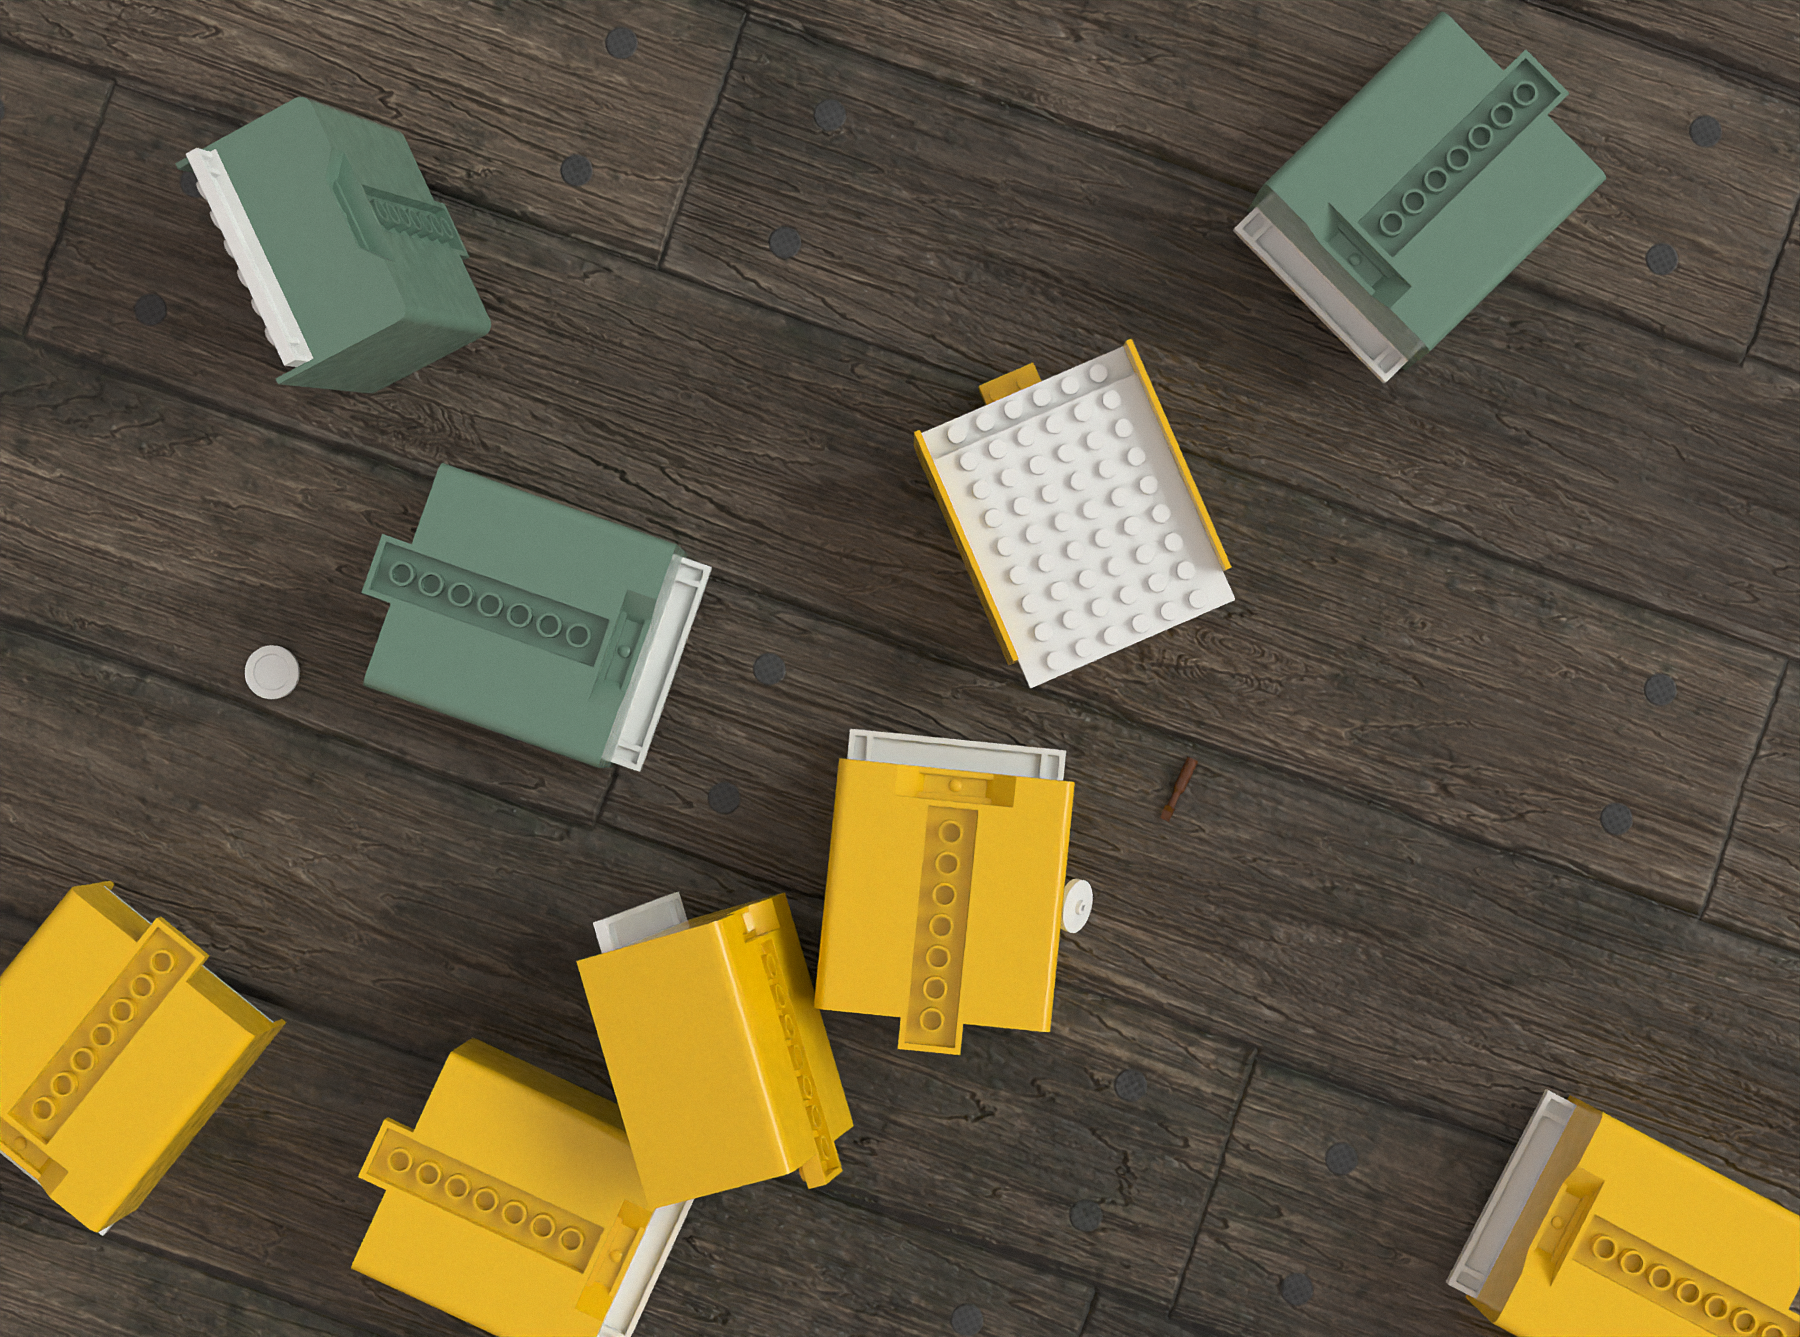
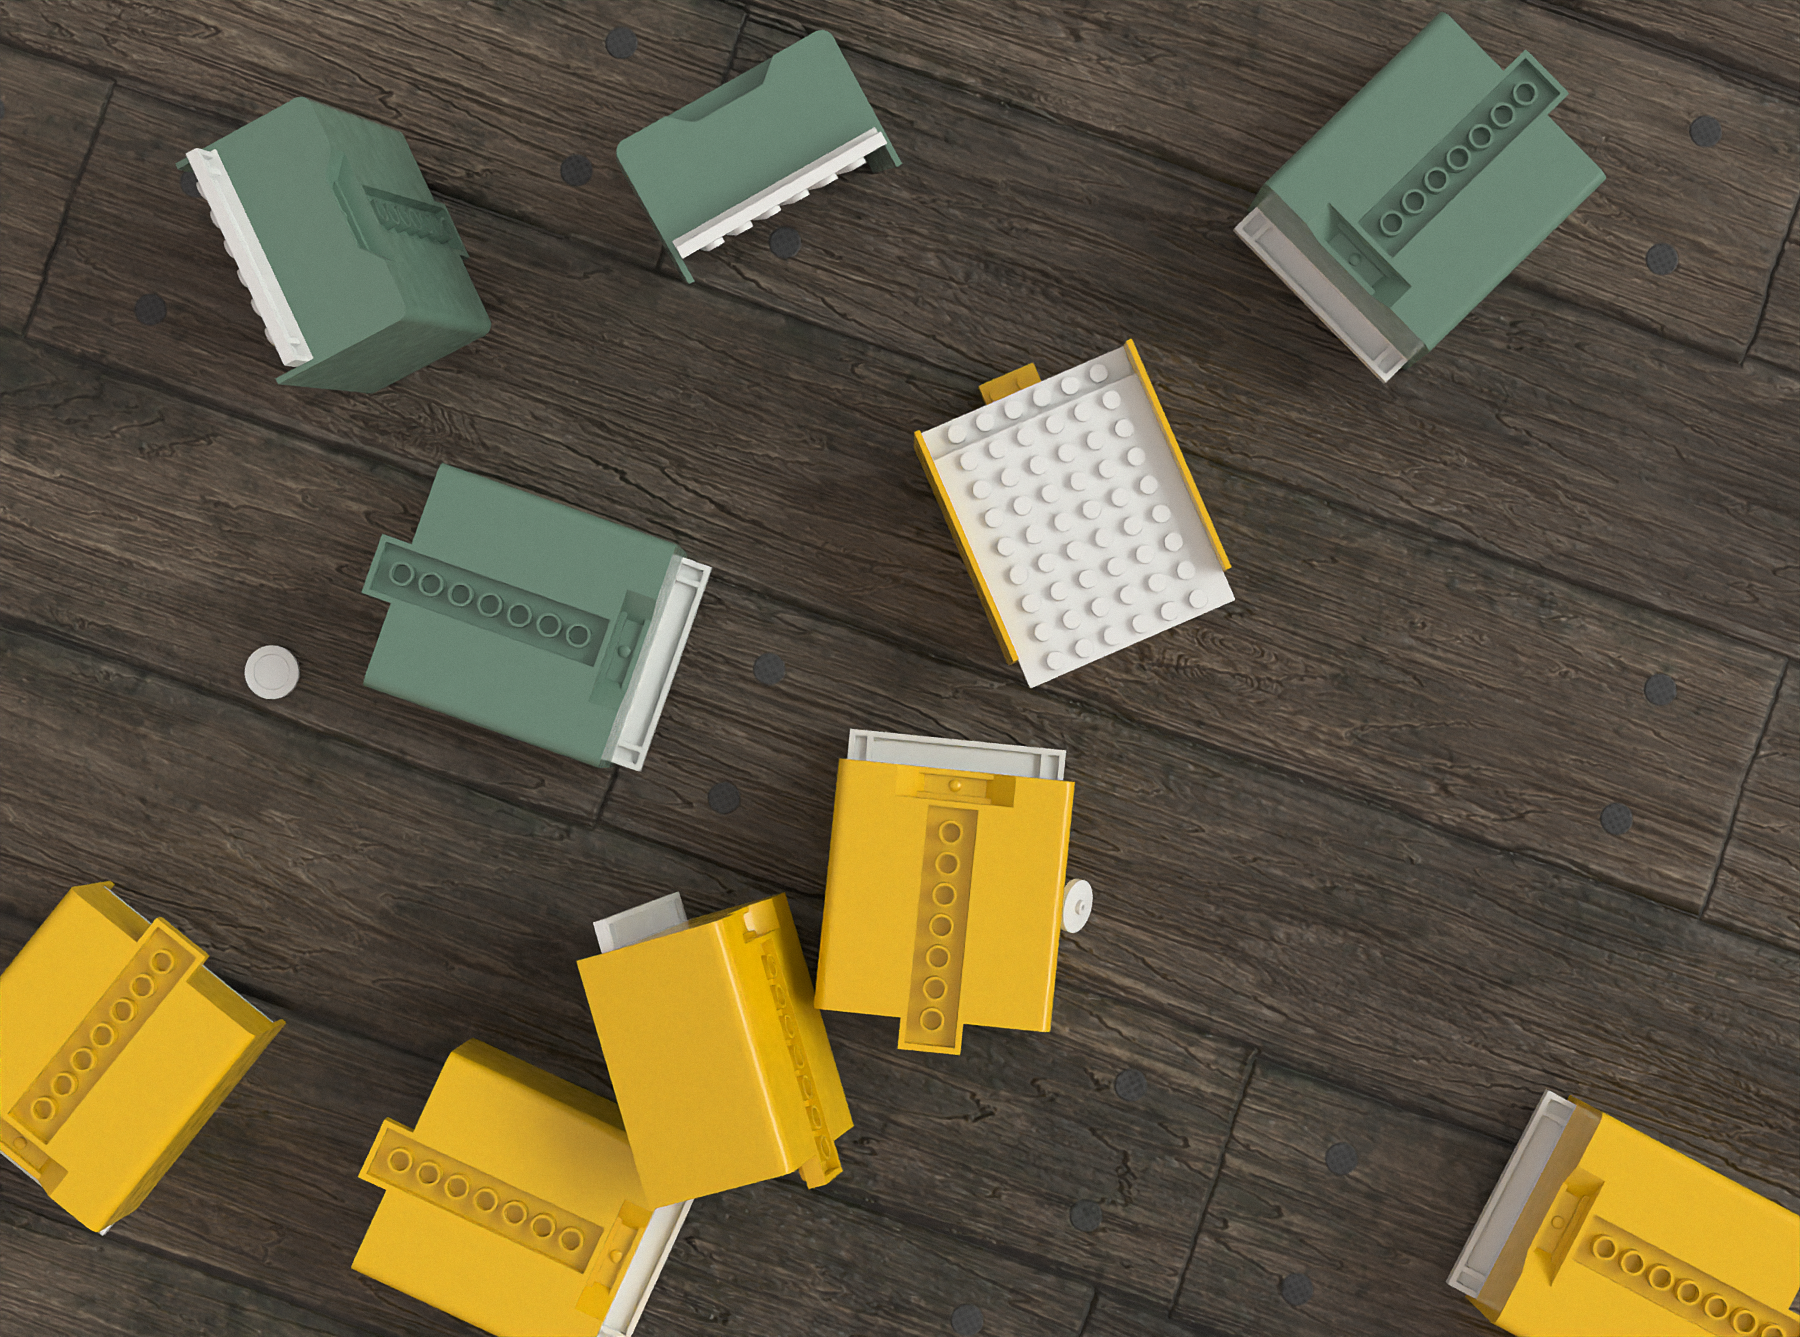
(753, 147): none -> sand green piece
(1179, 787): reddish brown piece -> none

